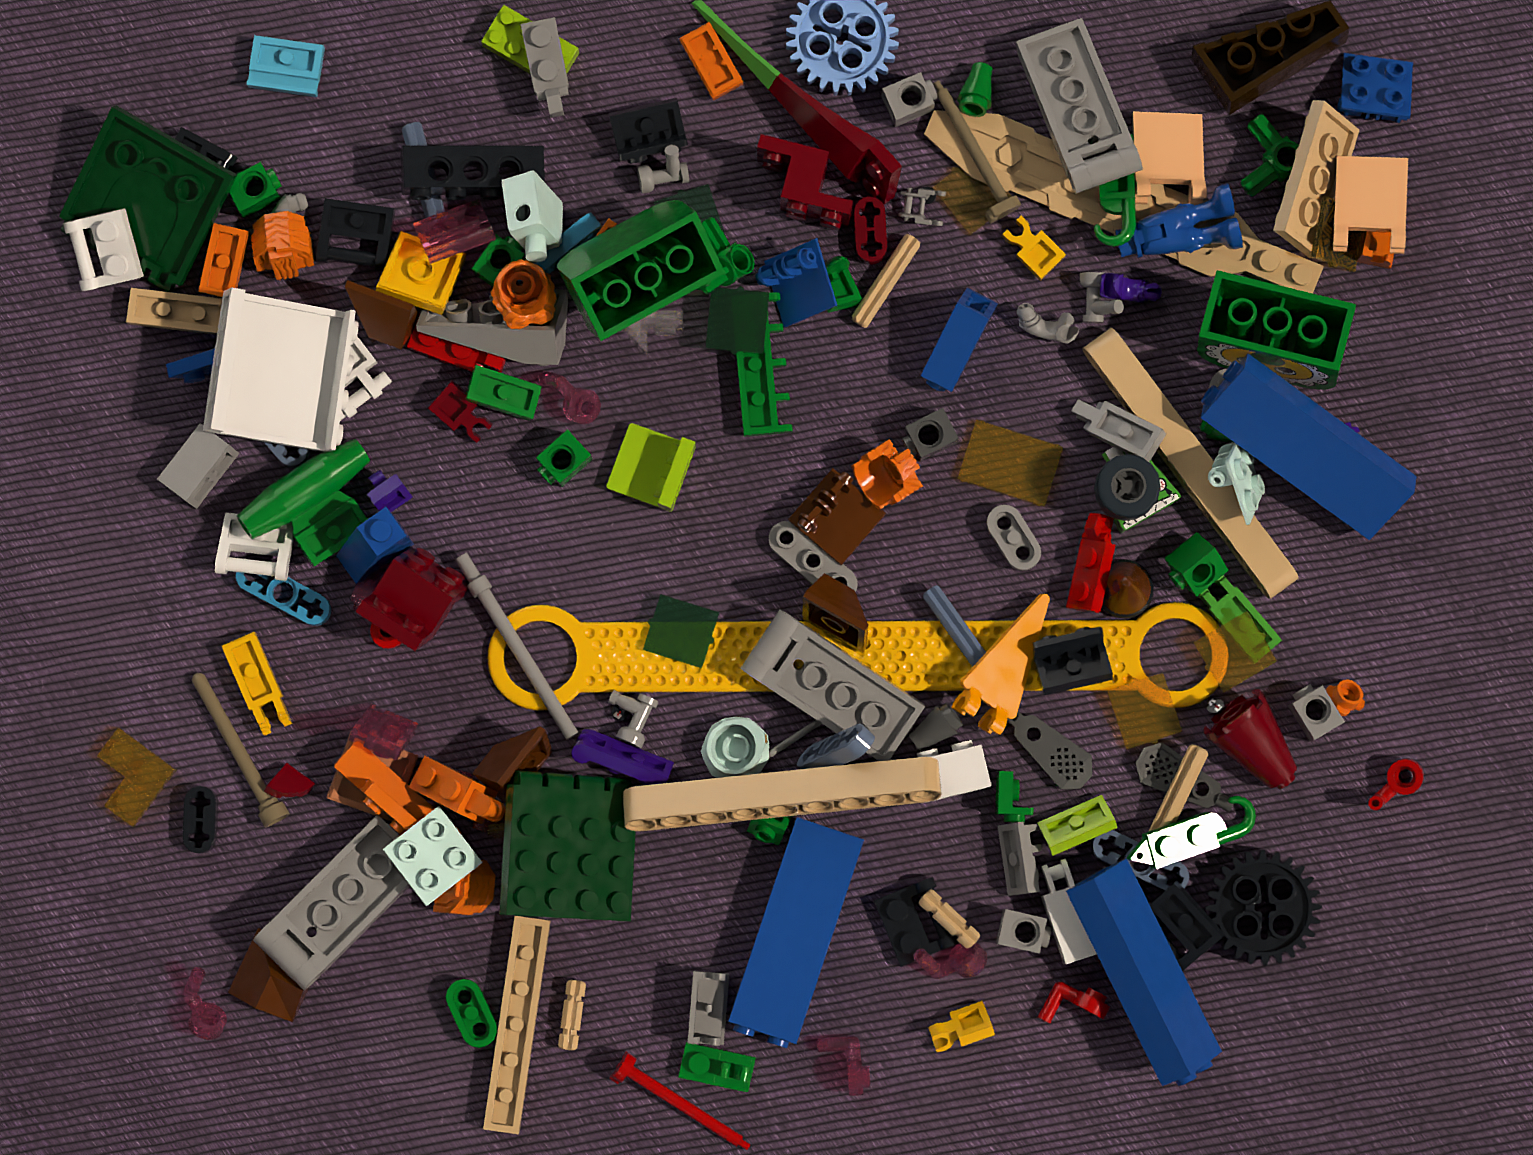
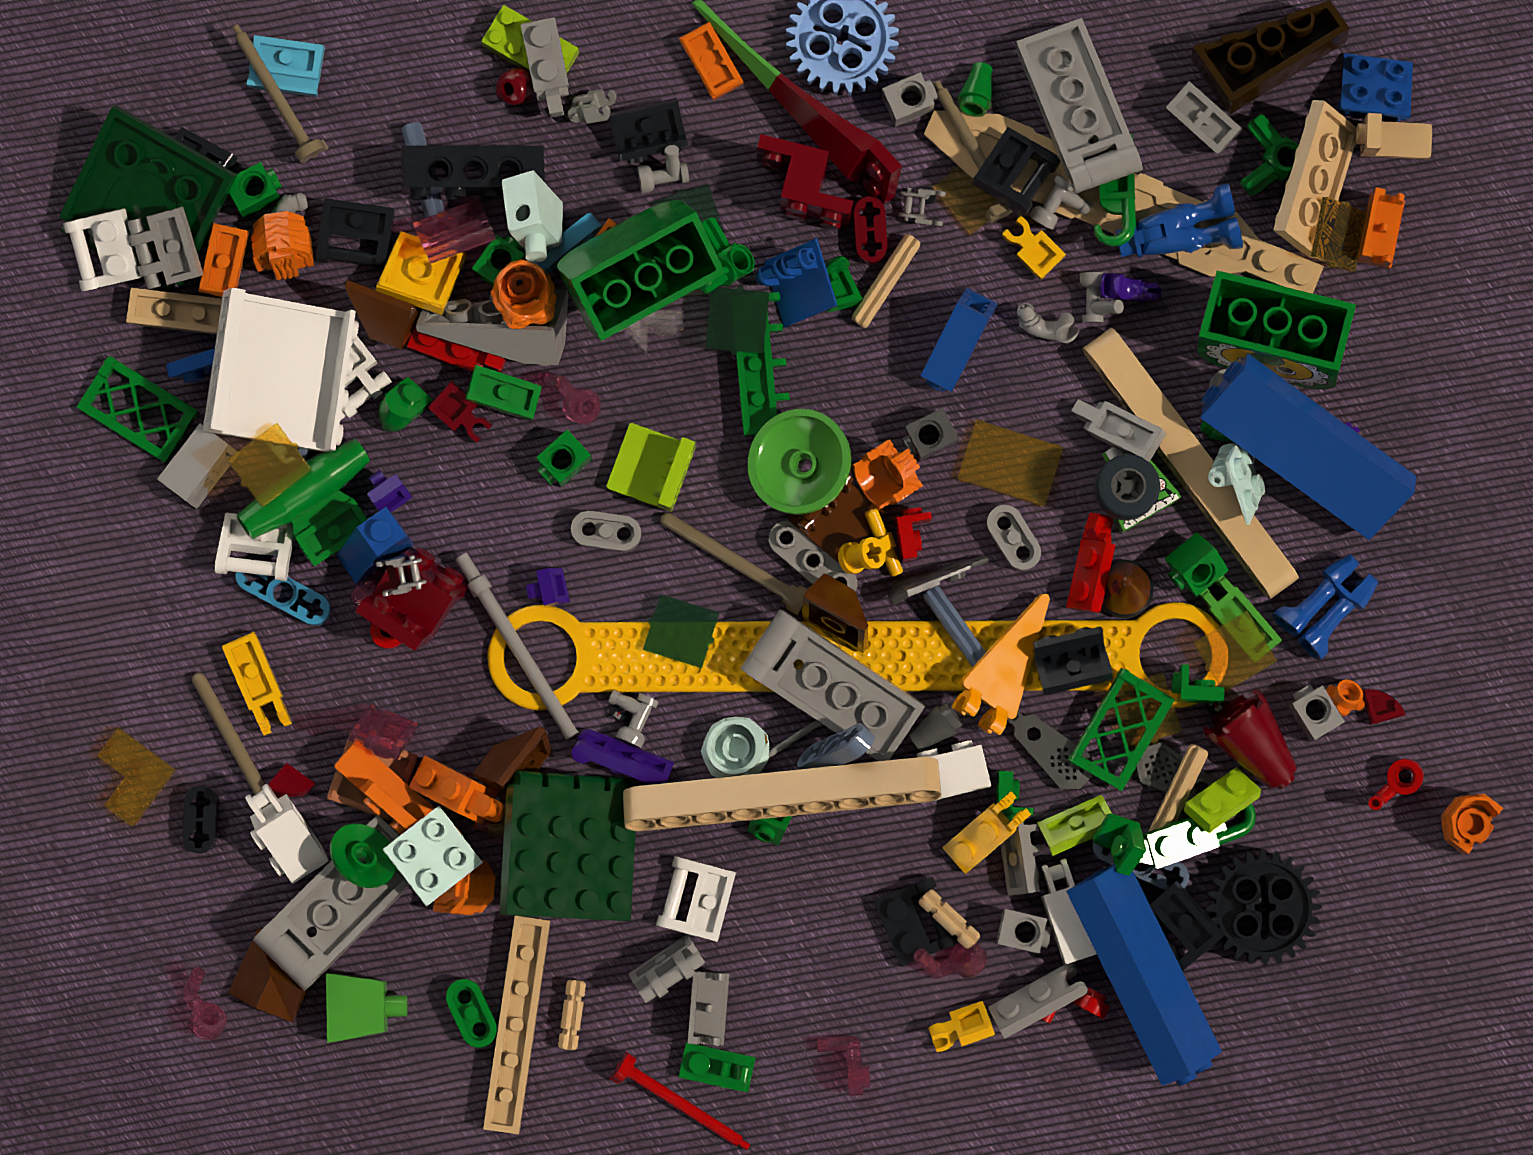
(139, 438): none -> green window
(173, 245): none -> light grey plate
(269, 464): none -> clear yellow piece
(285, 835): none -> white brick
(308, 149): none -> dark tan piece
(359, 855): none -> green dish
(359, 1006): none -> bright green torso
(399, 562): none -> light grey piece
(402, 405): none -> green plate
(515, 86): none -> dark red piece
(550, 587): none -> dark purple tile
(587, 106): none -> light grey piece
(606, 531): none -> light grey plate
(666, 968): none -> light grey plate
(707, 903): none -> white plate
(781, 451): none -> bright green dish
(791, 595): none -> dark tan piece
(795, 932): blue brick -> none
(871, 551): none -> yellow piece
(909, 539): none -> red bracket
(925, 581): none -> dark grey piece
(984, 834): none -> yellow hinge
(1006, 165): none -> black plate
(1037, 1000): none -> light grey hinge
(1060, 193): none -> light grey piece
(1124, 840): none -> green bracket
(1150, 726): none -> green window
(1169, 153): light nougat flag -> none
(1202, 691): none -> green bracket
(1204, 118): none -> light grey hinge
(1222, 800): none -> lime plate
(1296, 618): none -> blue piece
(1370, 198): light nougat flag -> none
(1381, 706): none -> dark red tile
(1393, 138): none -> tan bracket
(1468, 821): none -> orange hair

